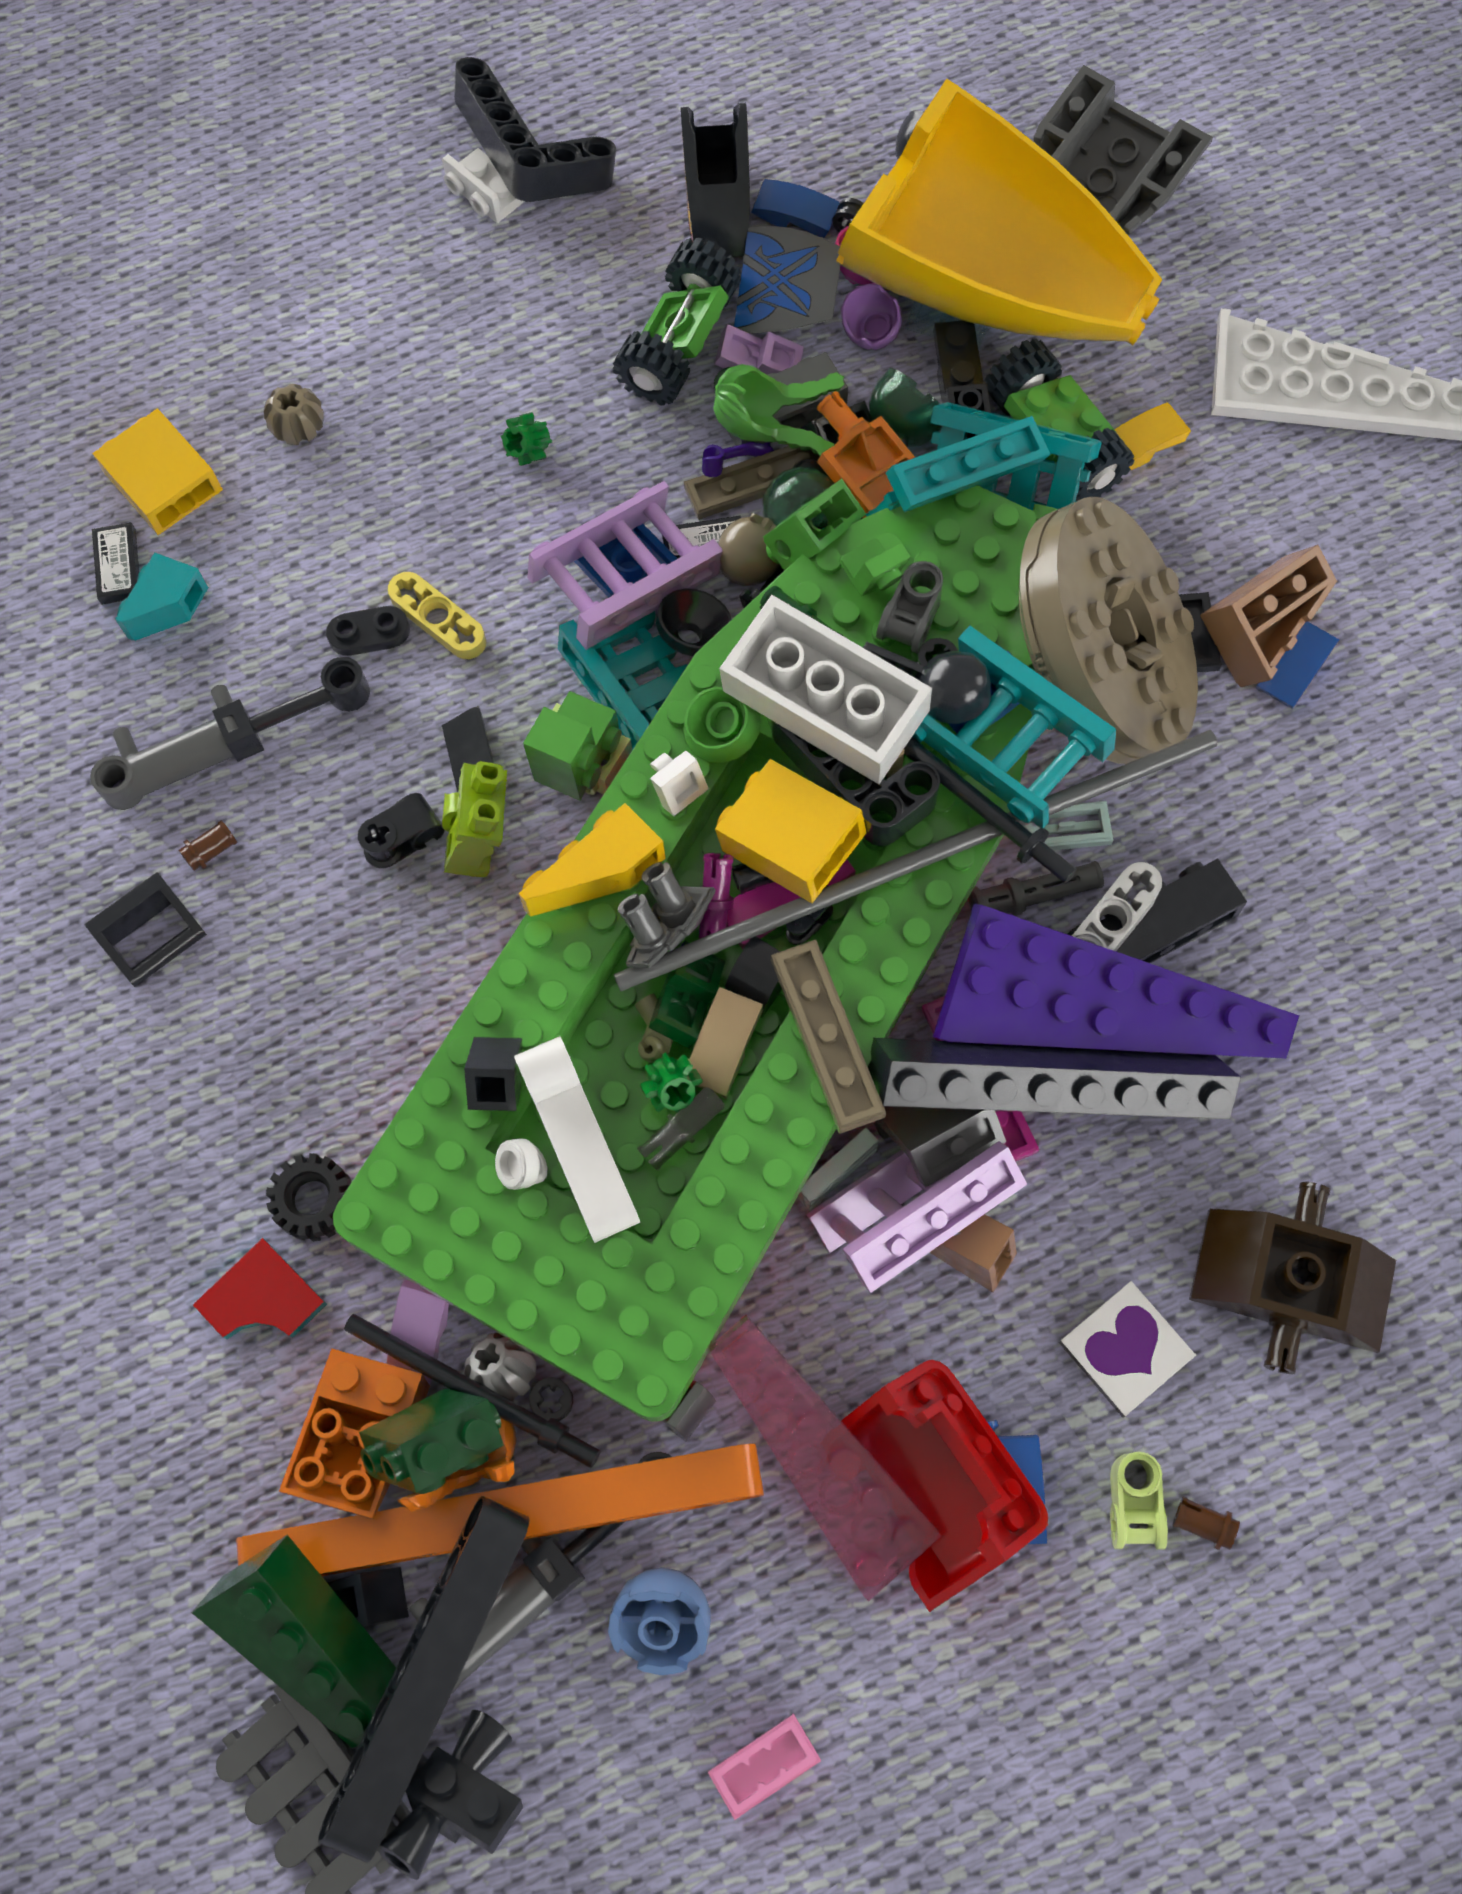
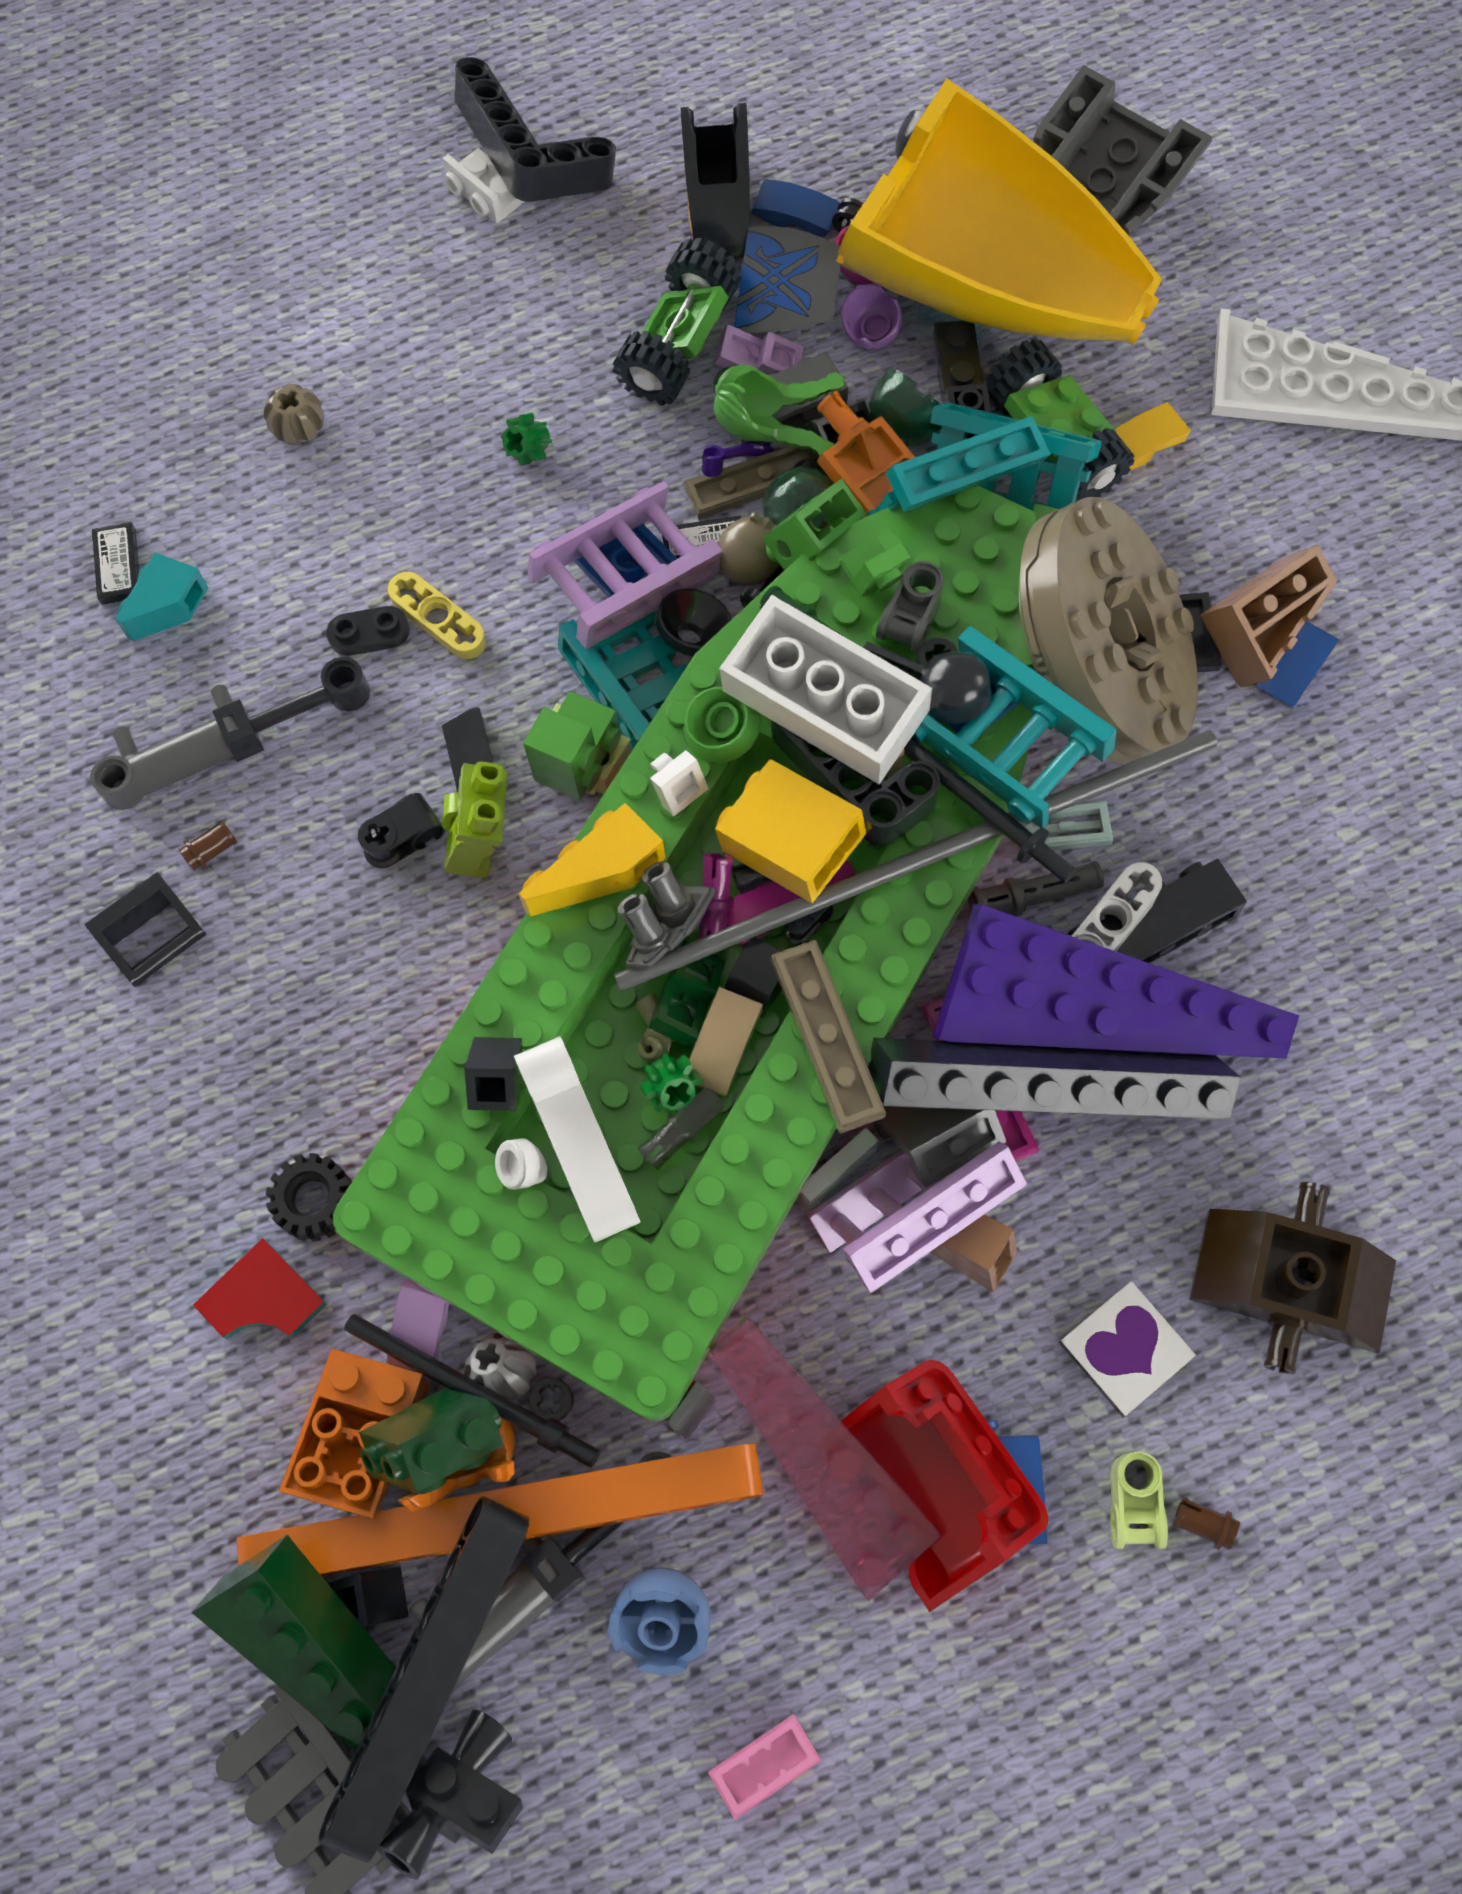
(157, 471): yellow brick -> none

